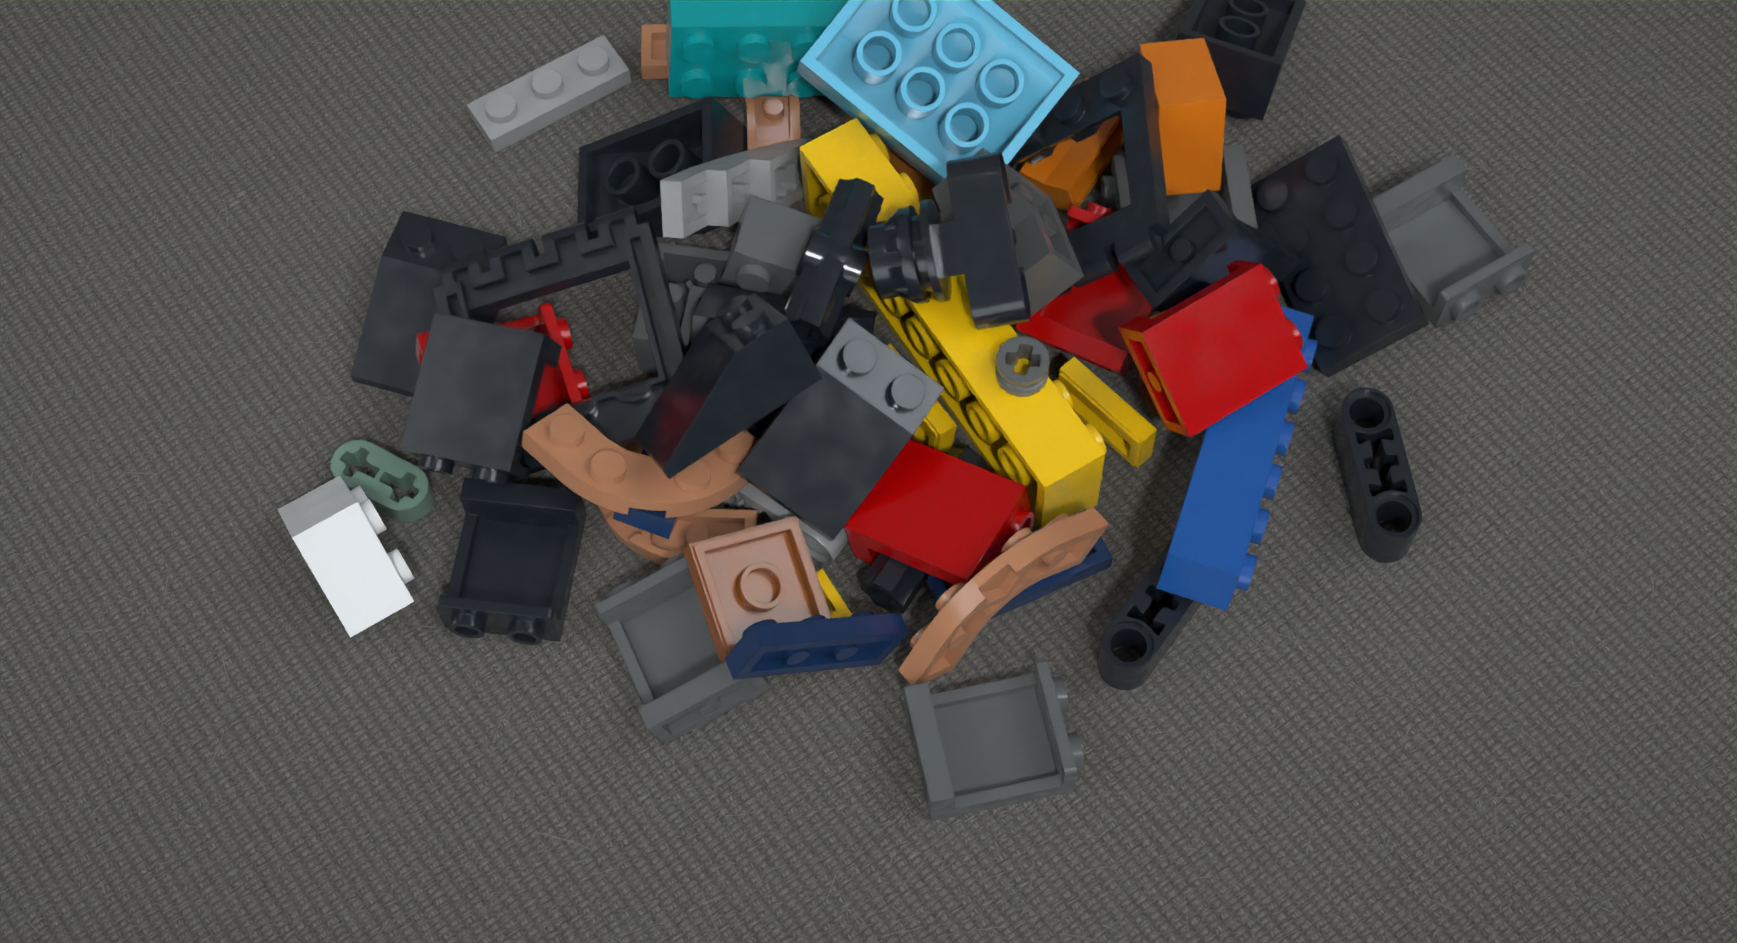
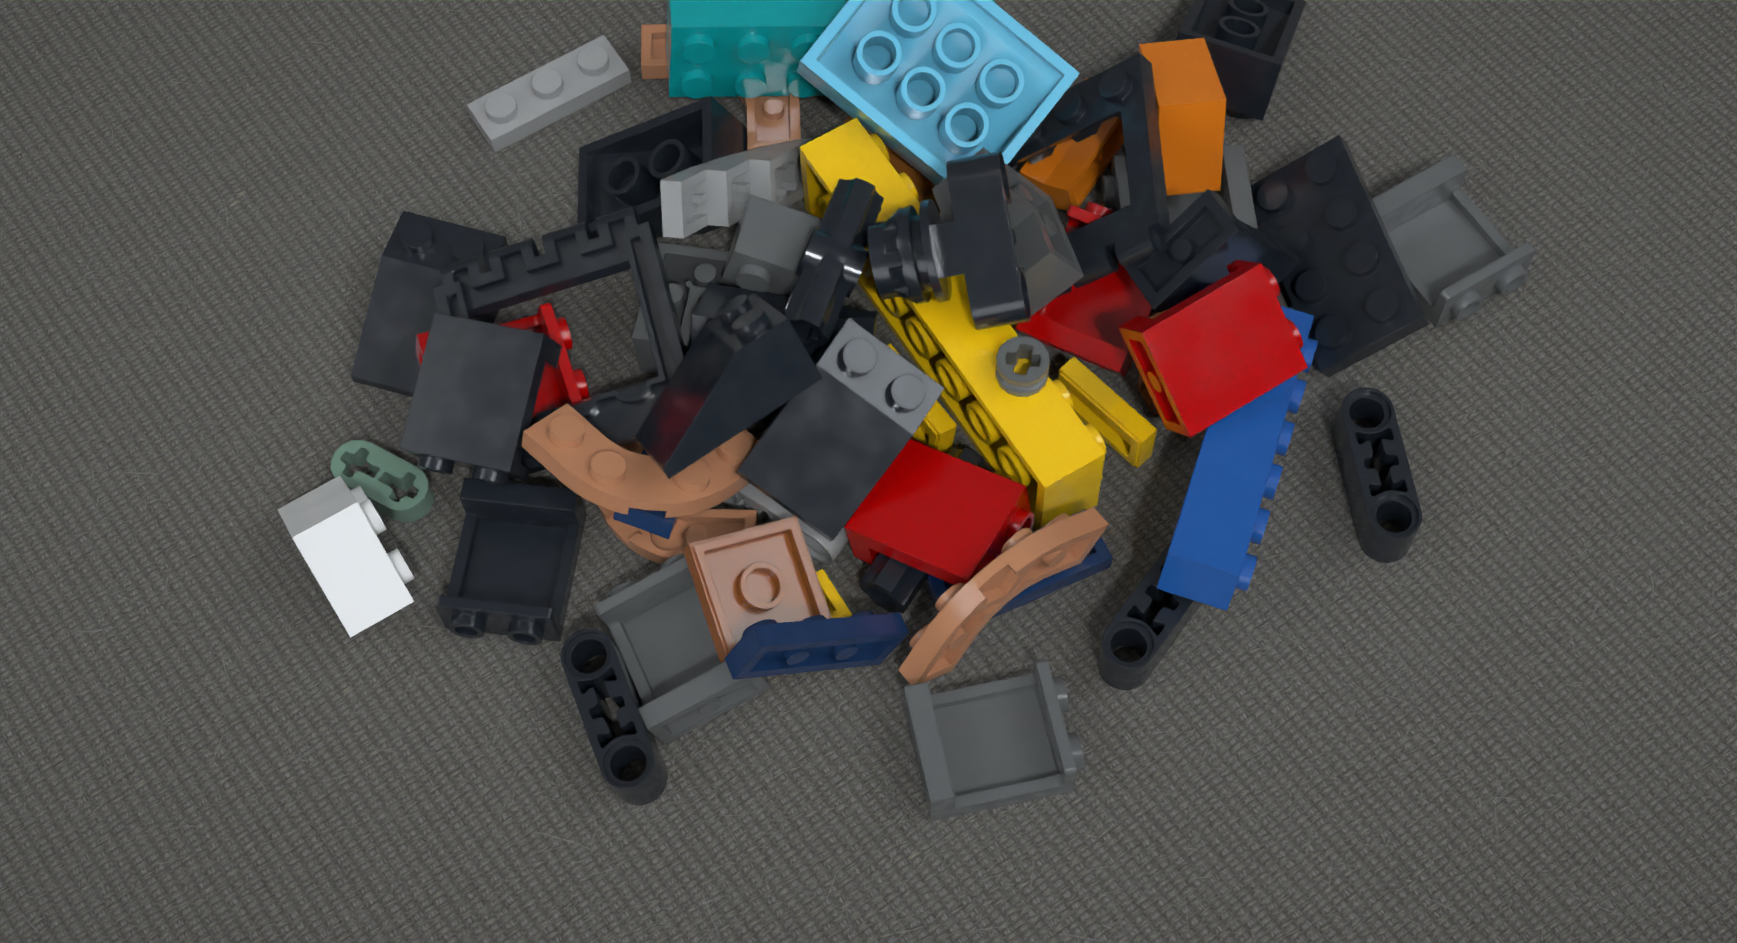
(611, 751): none -> black beam

